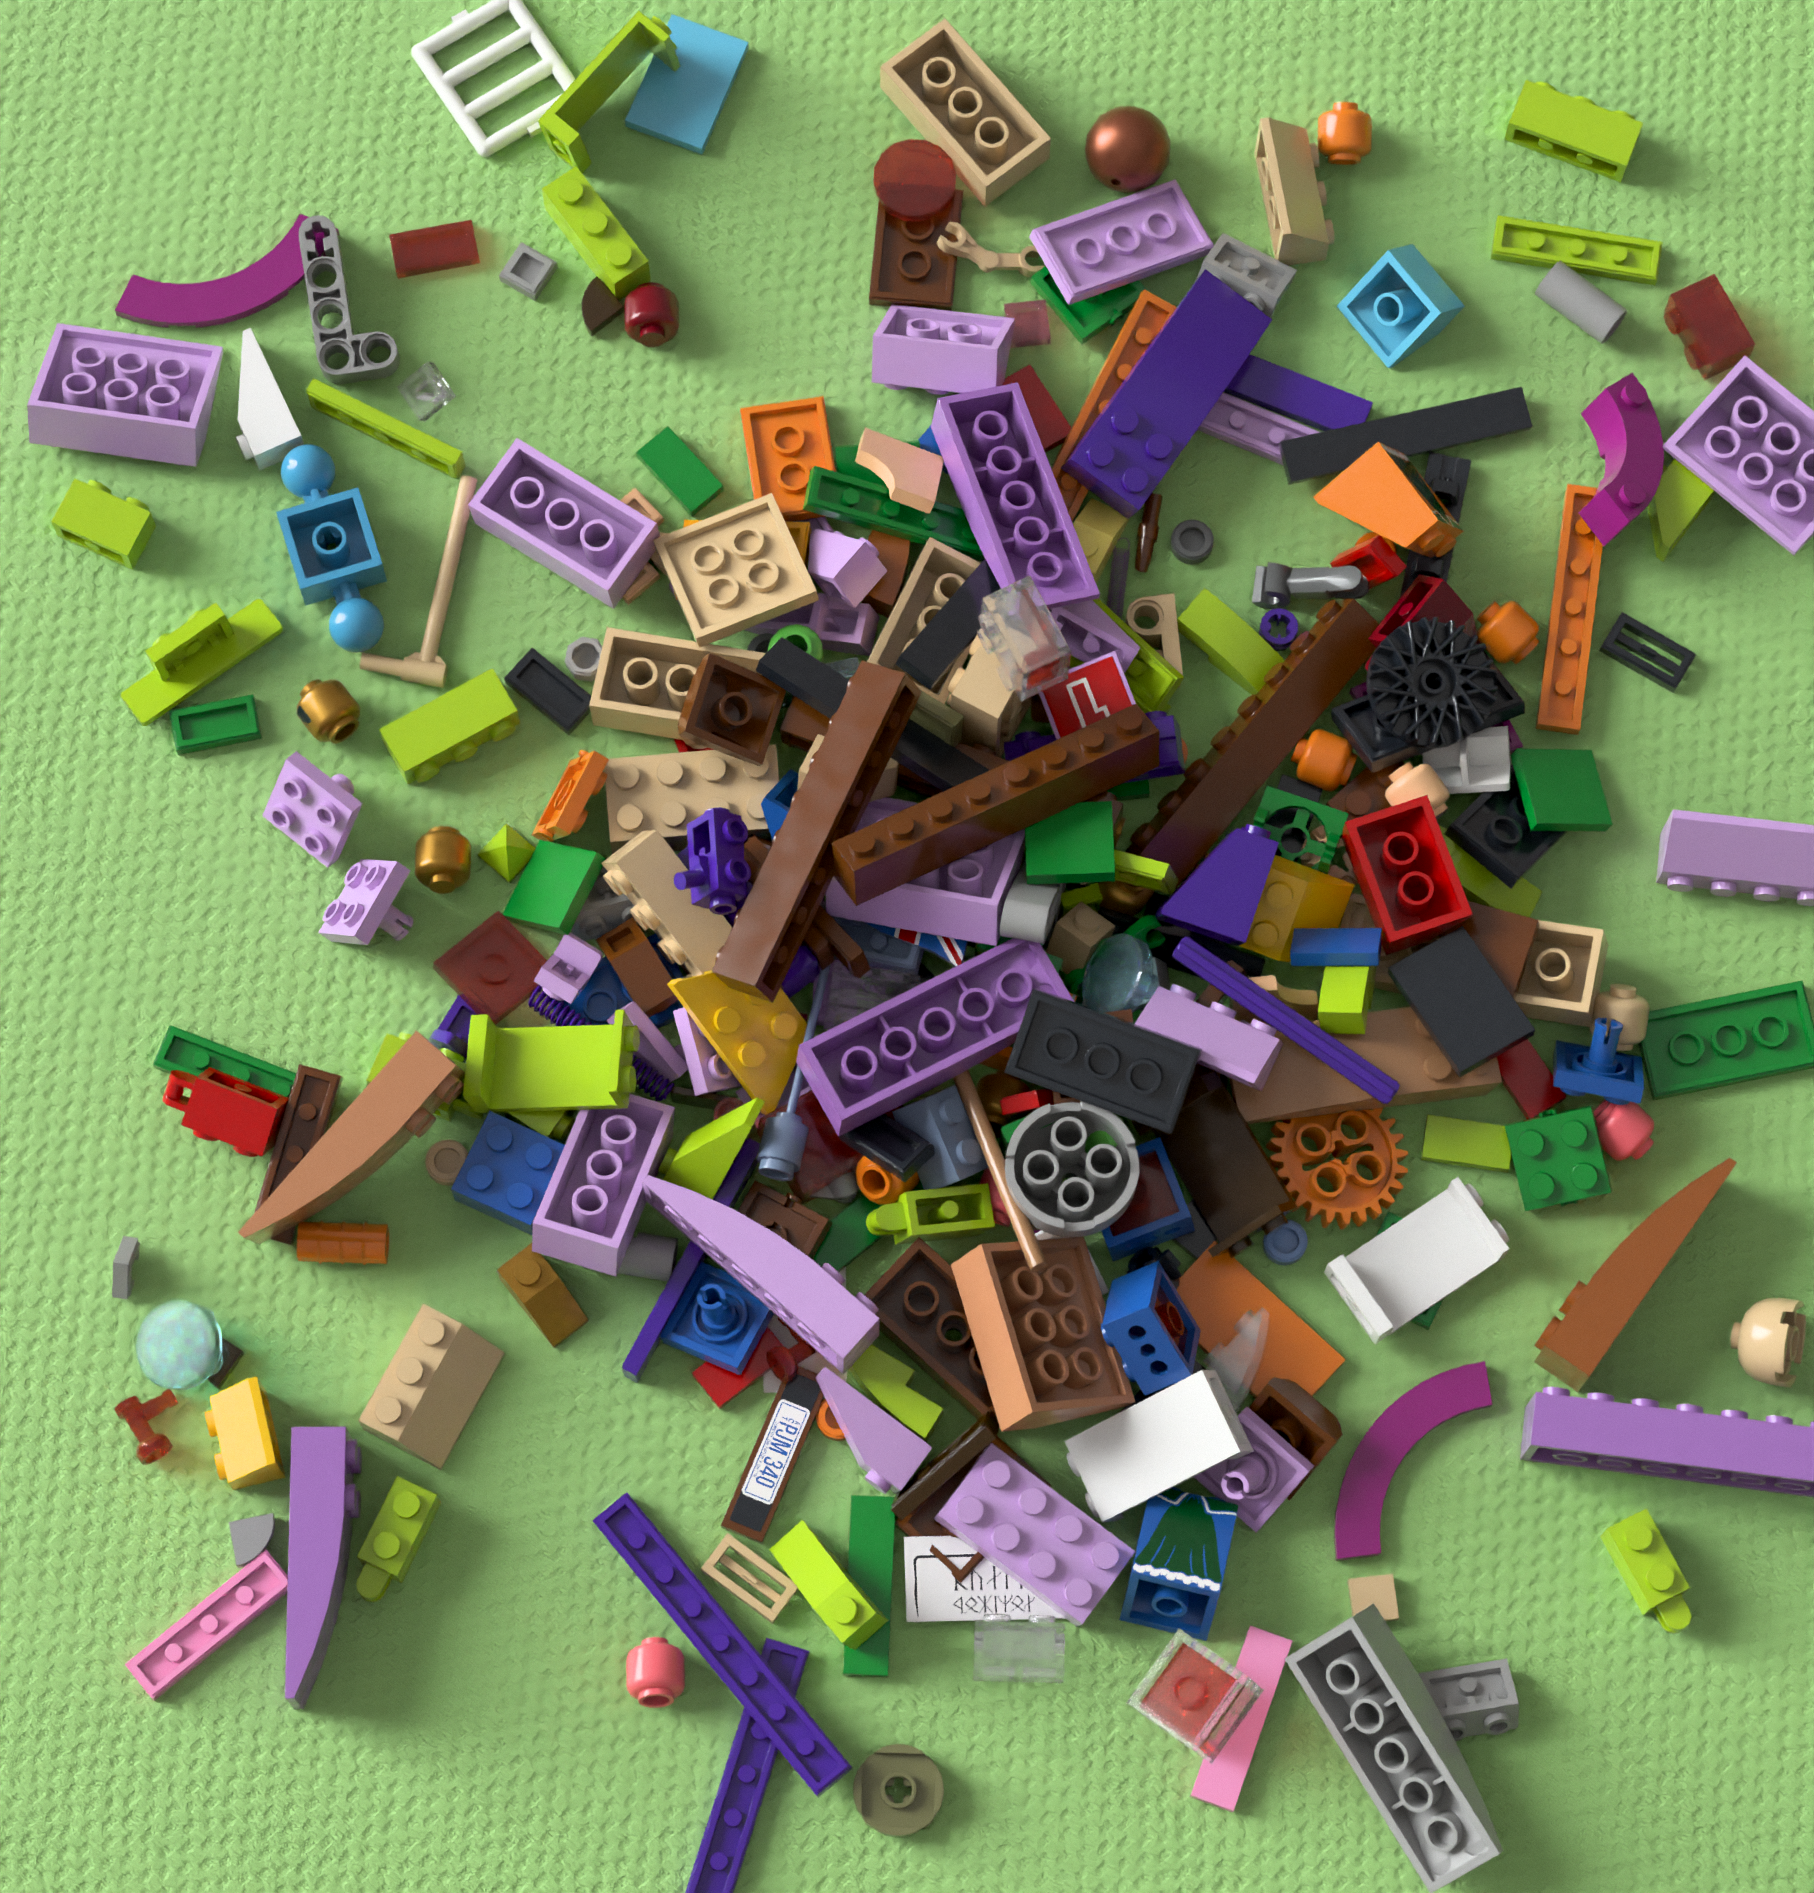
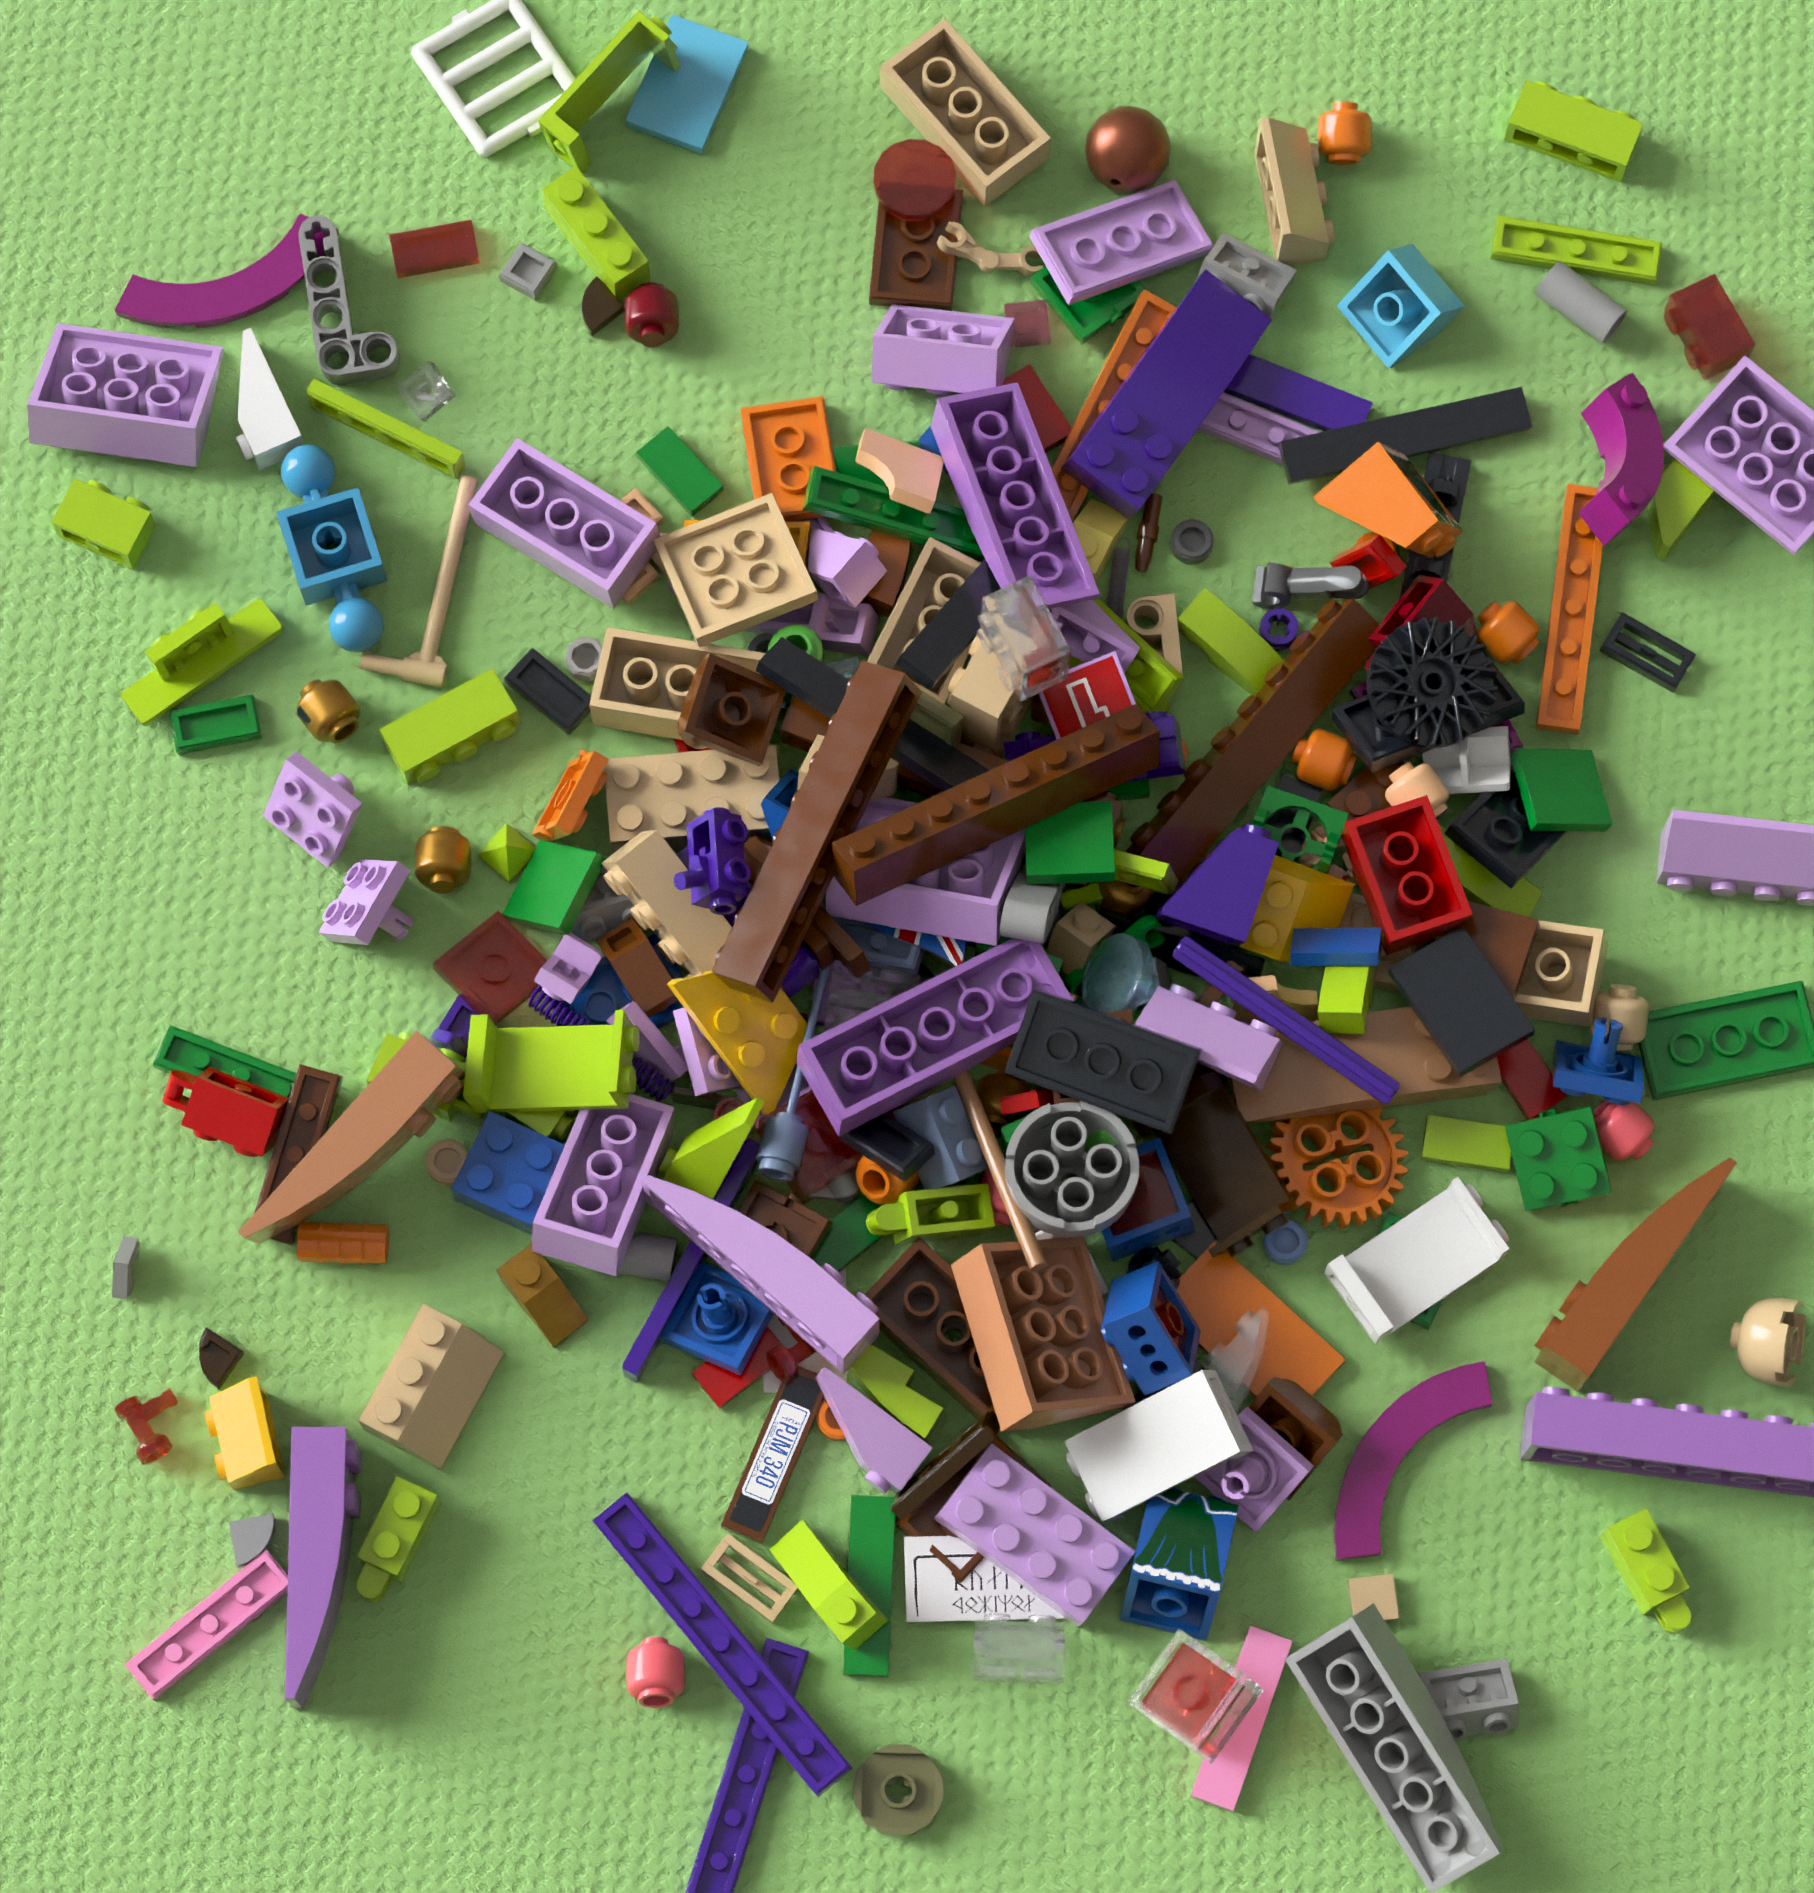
(179, 1345): clear light blue tile -> none

